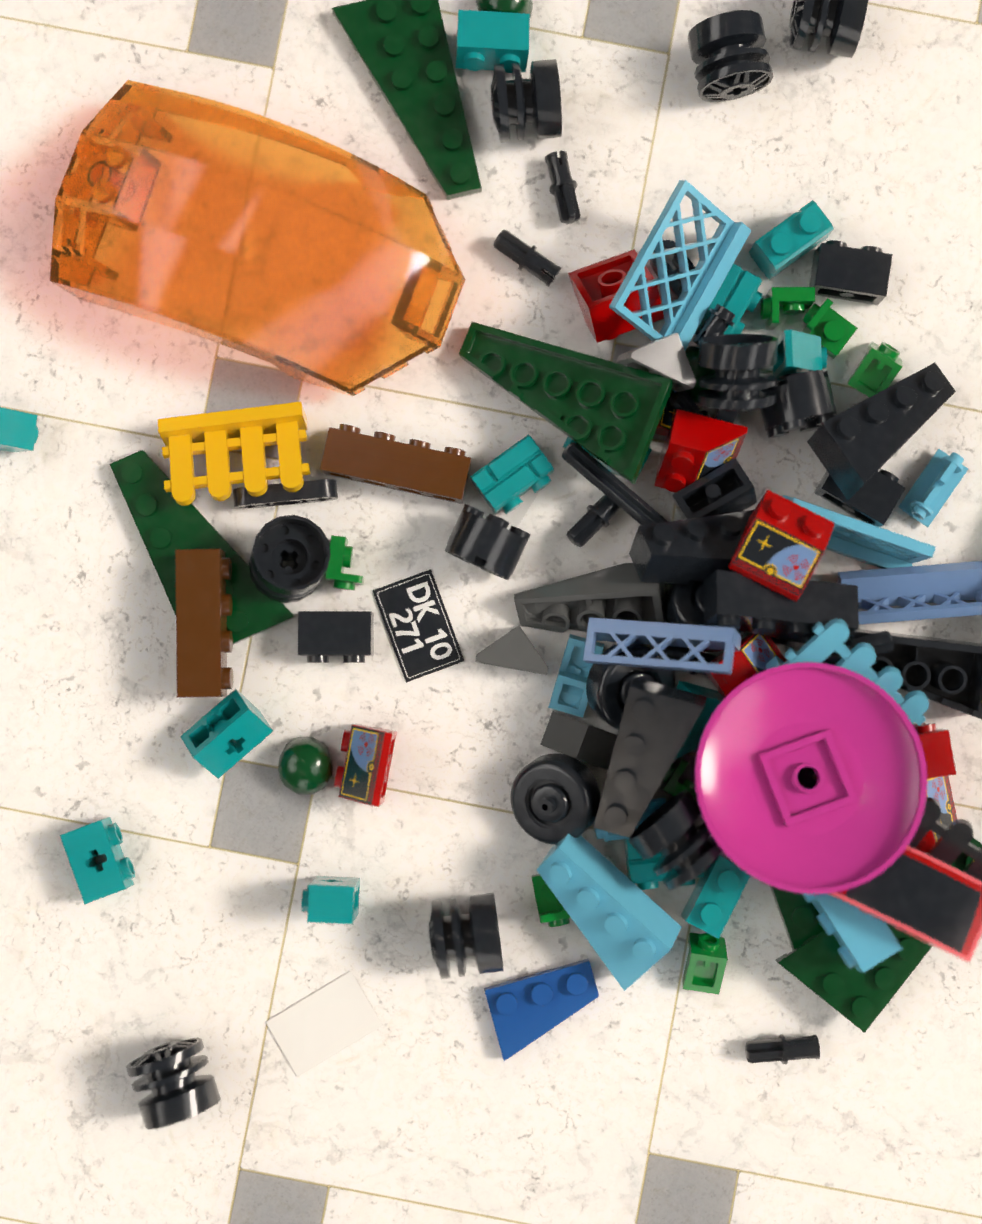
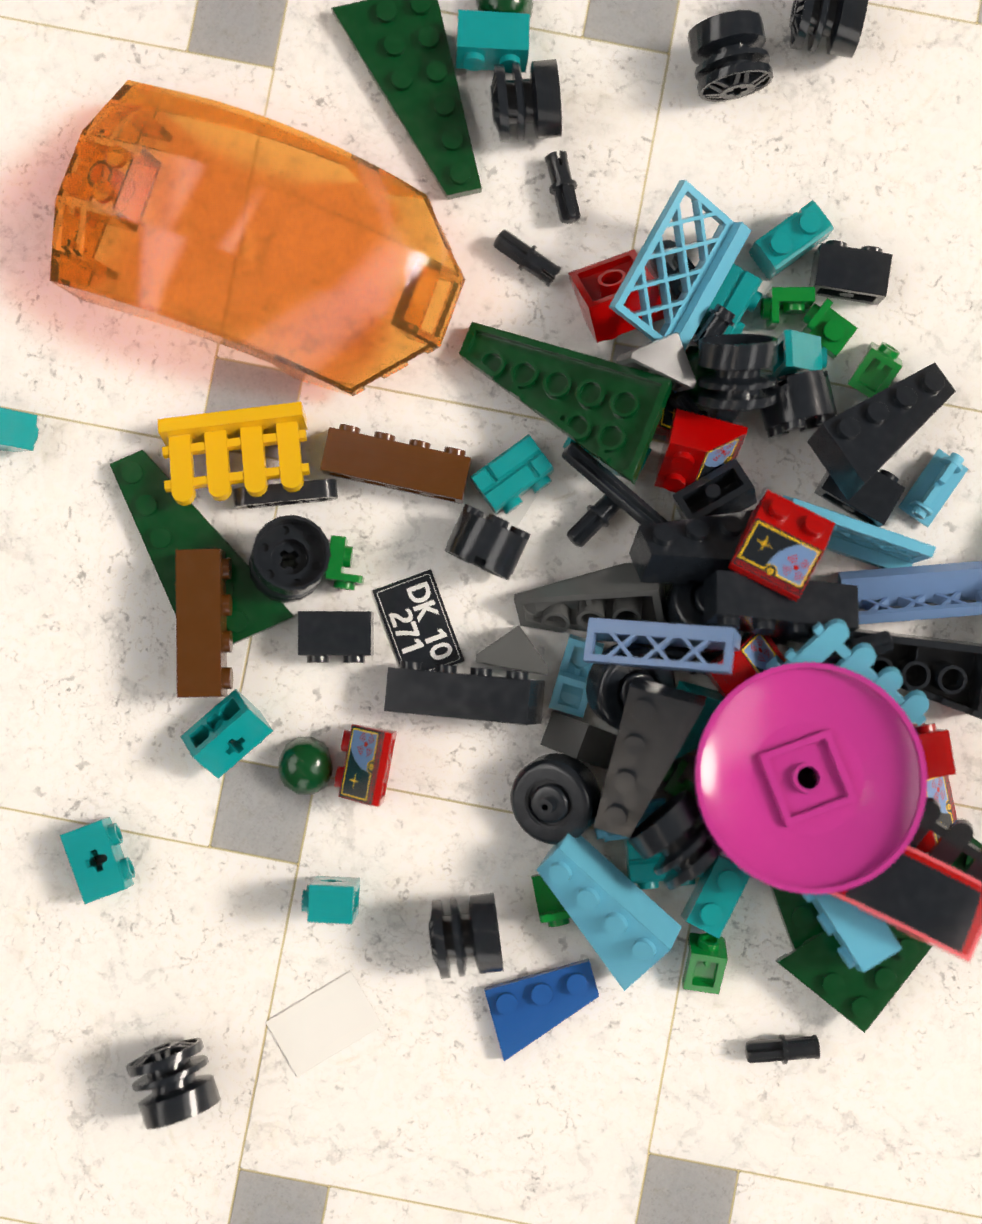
(463, 695): none -> black wedge

